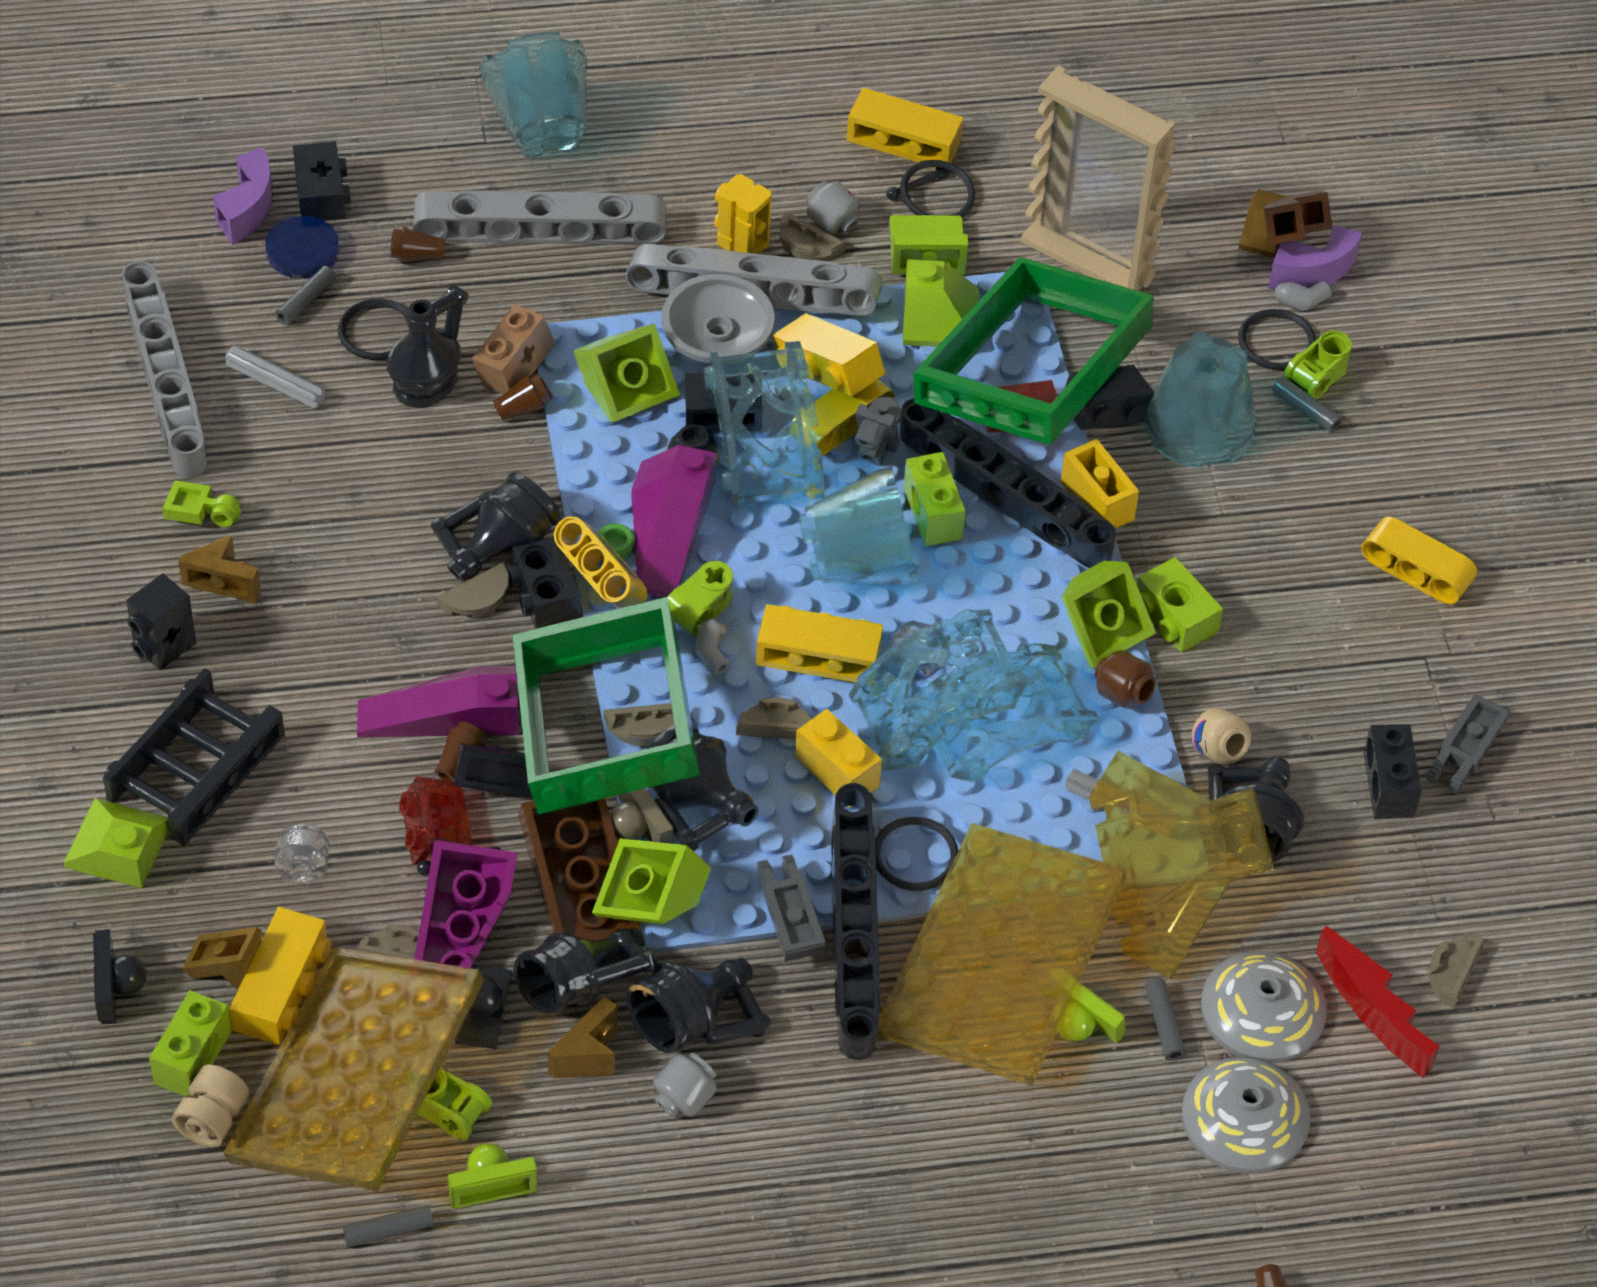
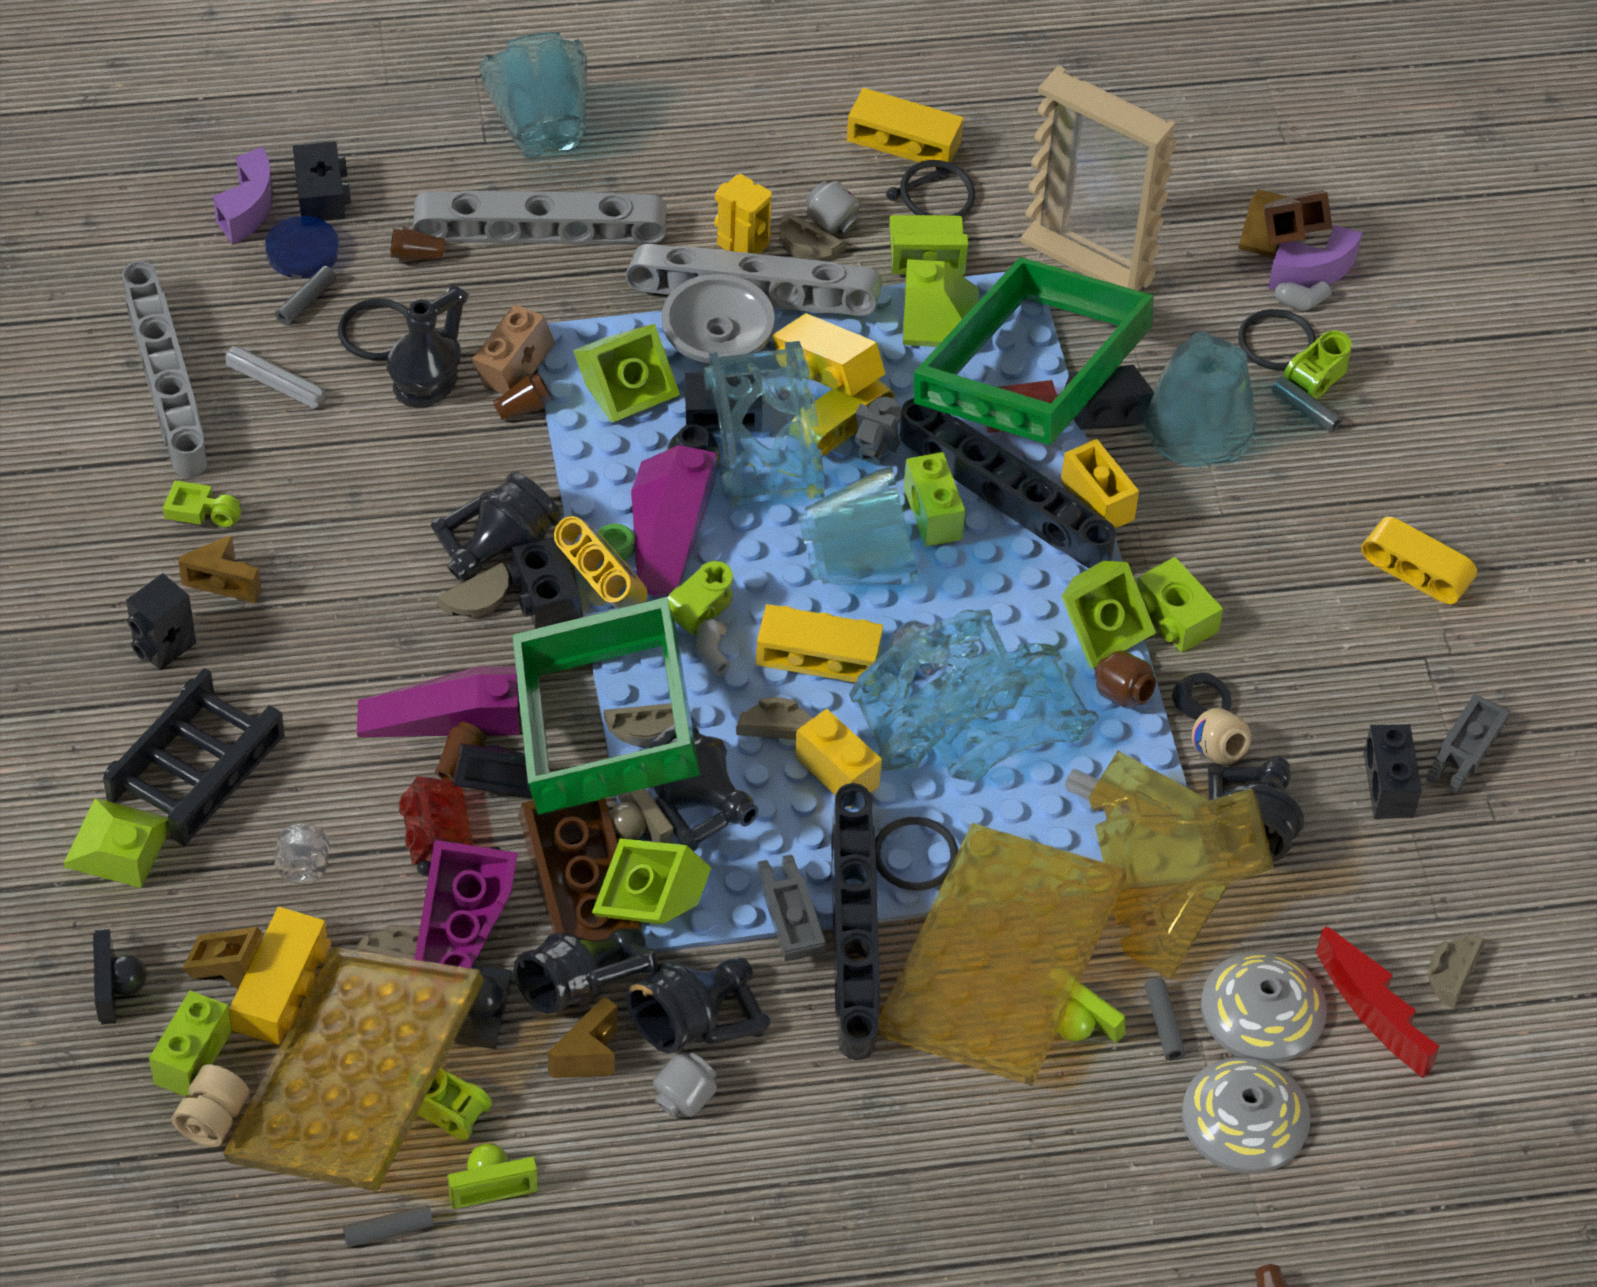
(1183, 694): none -> black piece

